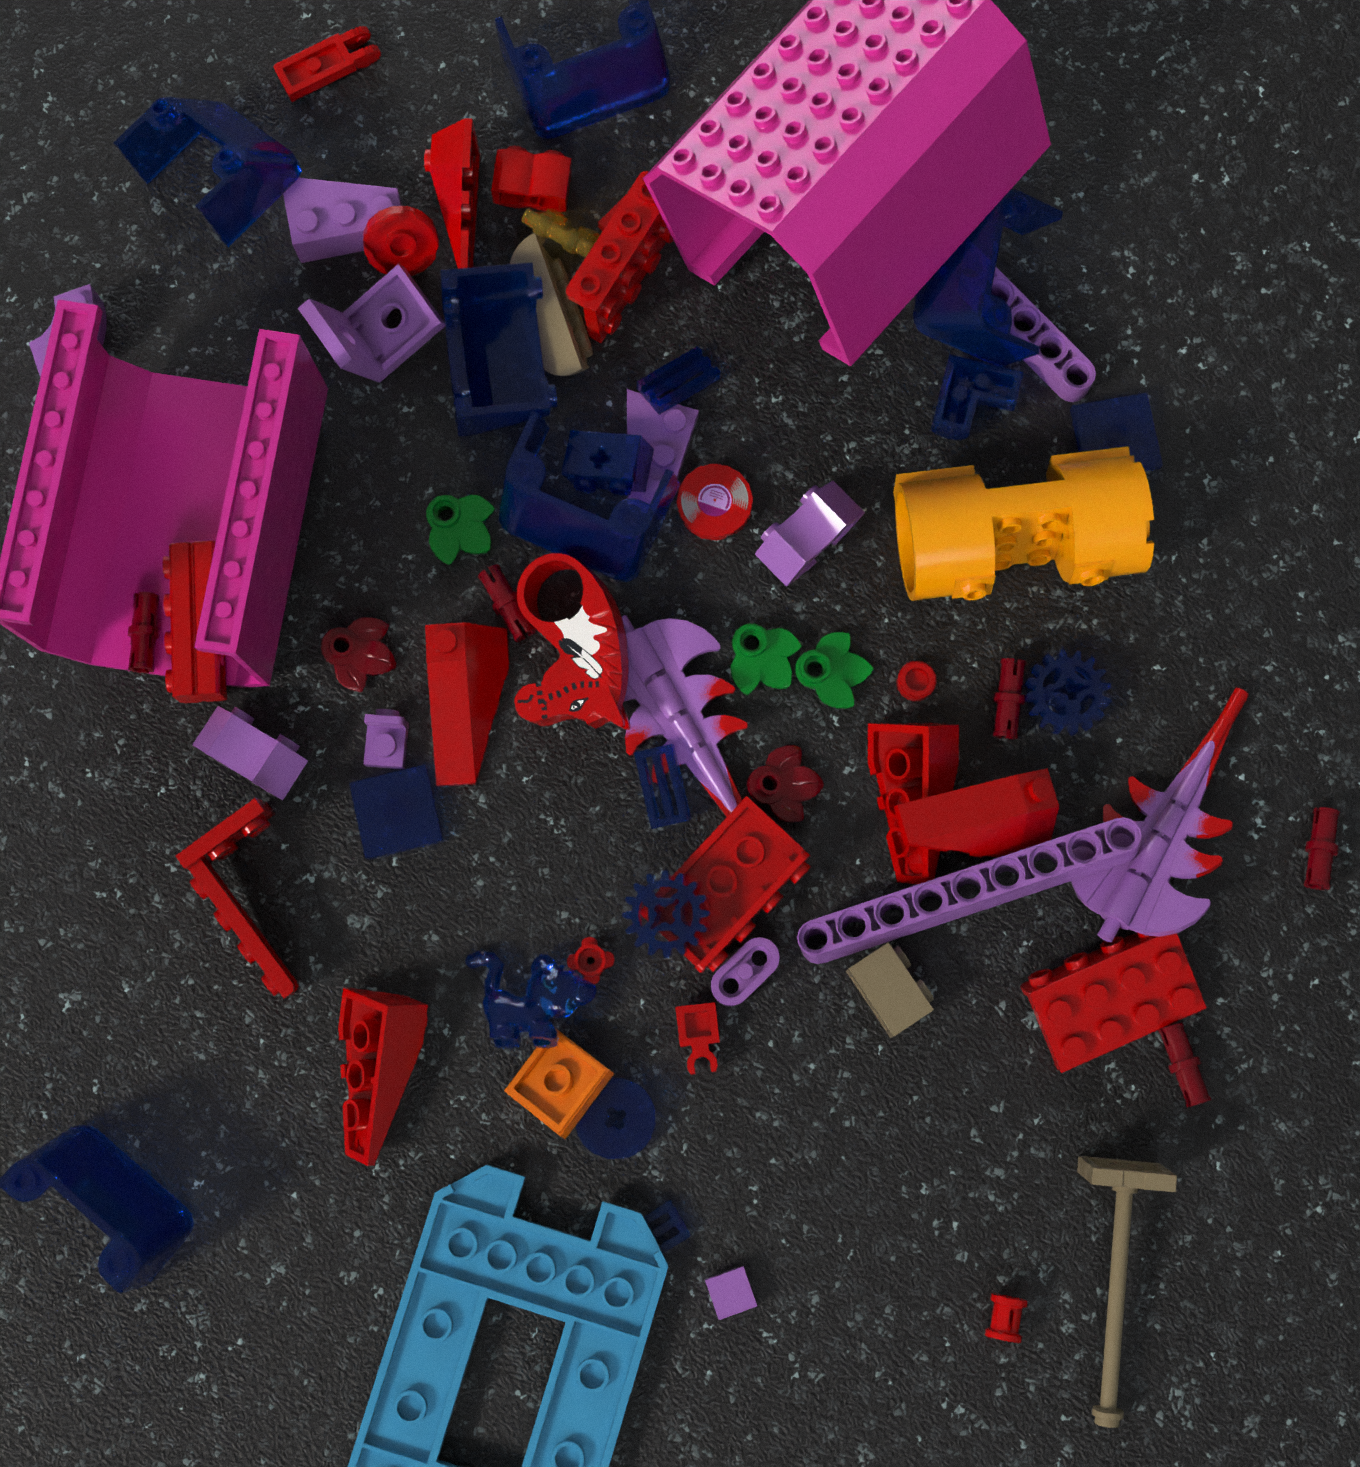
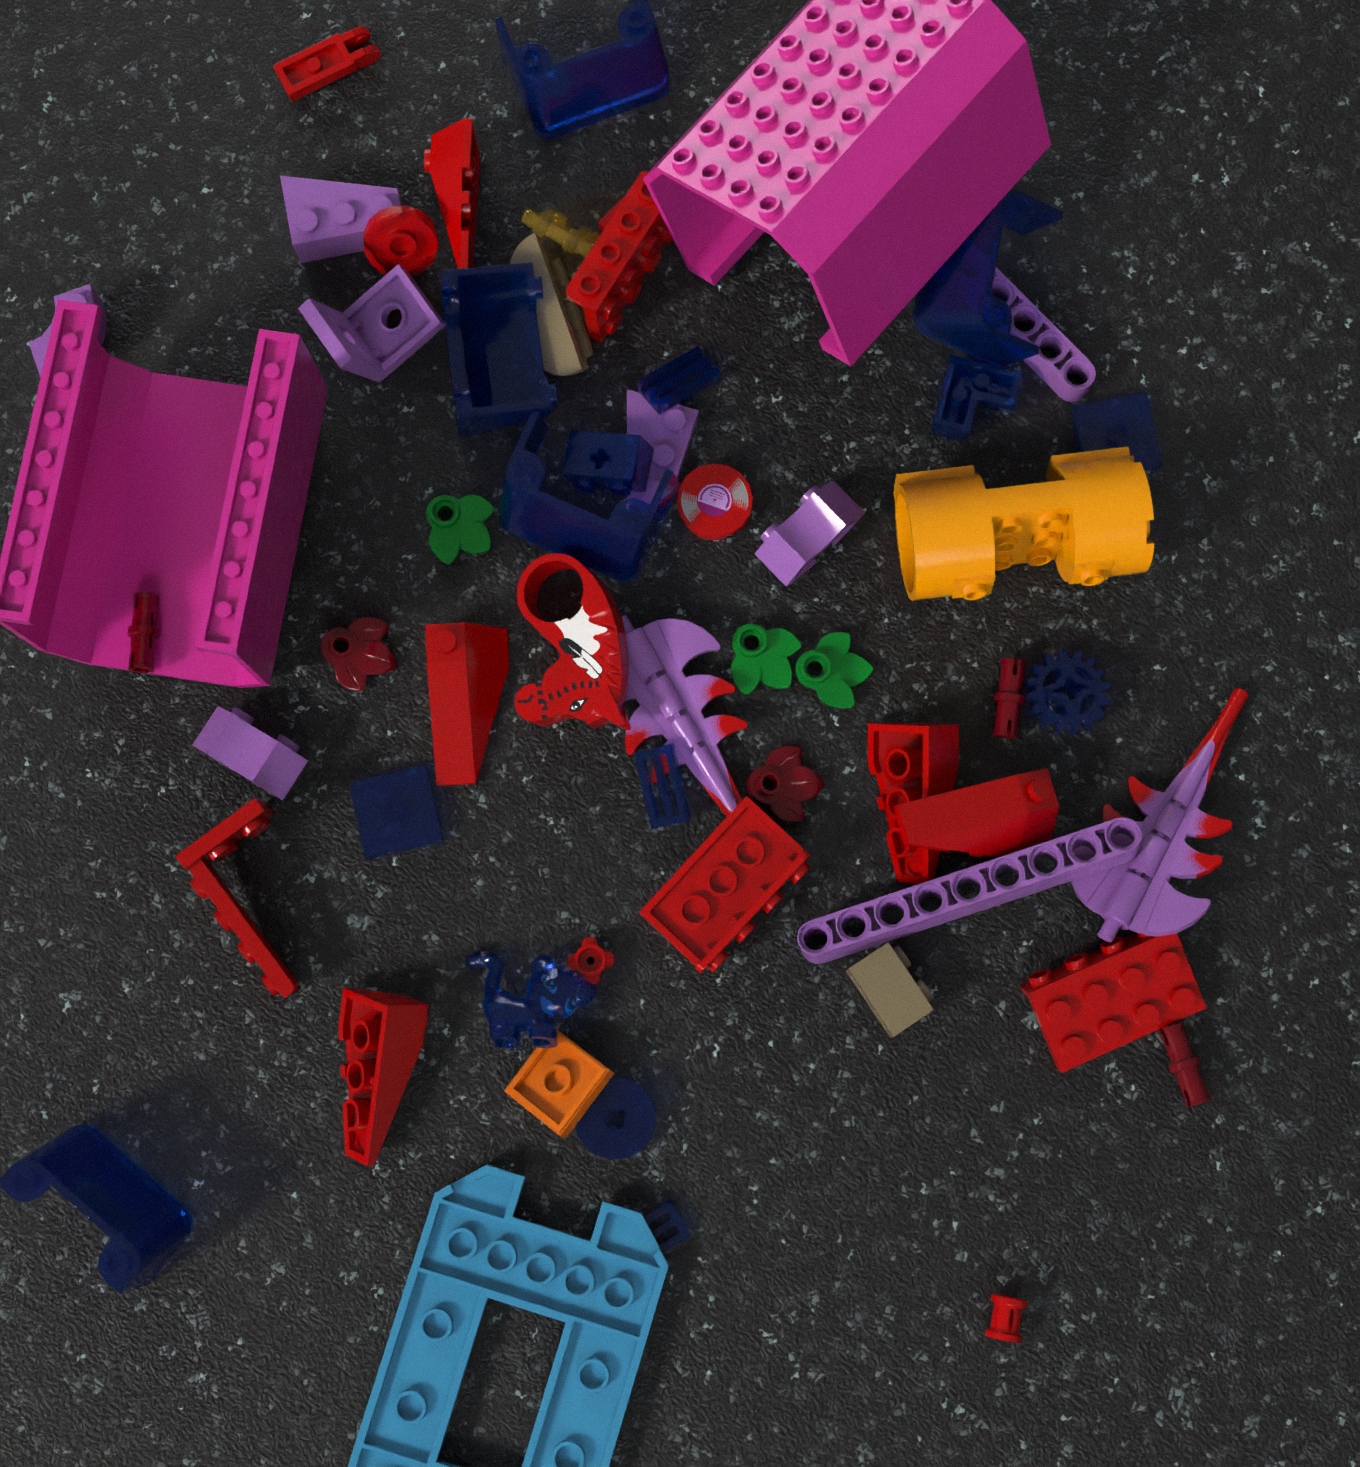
(194, 673): red brick -> none
(249, 162): clear blue windscreen -> none
(386, 739): medium lavender bracket -> none
(506, 602): dark red pin -> none
(531, 179): red brick -> none
(653, 901): clear blue gear -> none
(698, 1028): red plate -> none
(731, 1292): medium lavender tile -> none
(745, 971): medium lavender plate -> none
(916, 681): red tile -> none
(1125, 1179): dark tan tile -> none
(1321, 848): dark red pin -> none

